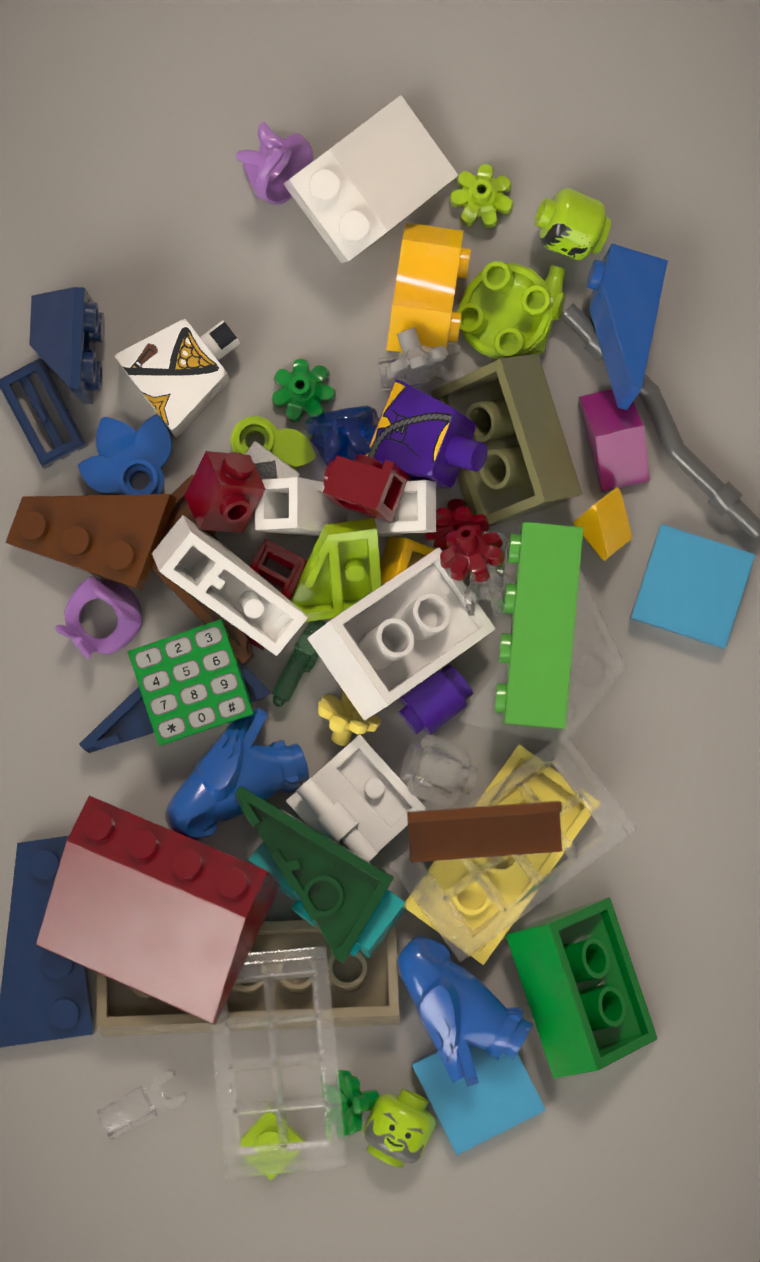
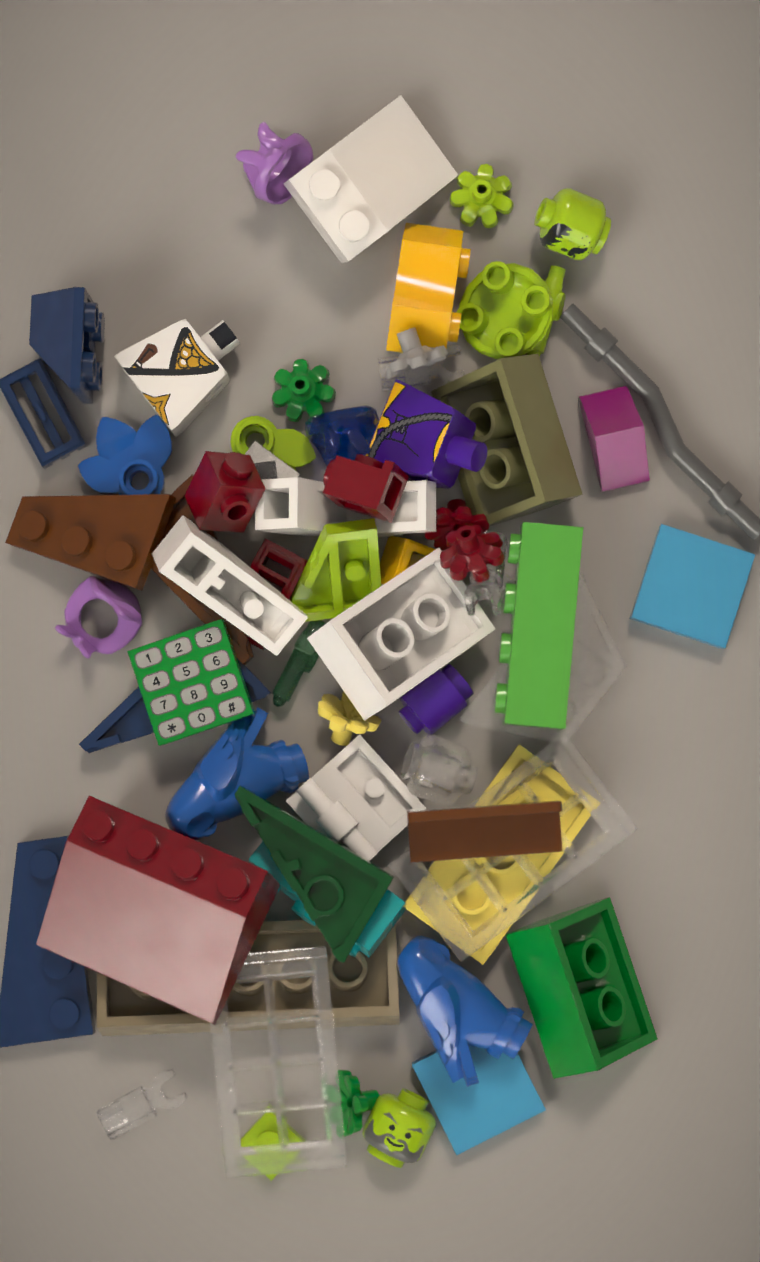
(606, 524): yellow slope -> none
(624, 315): blue slope -> none

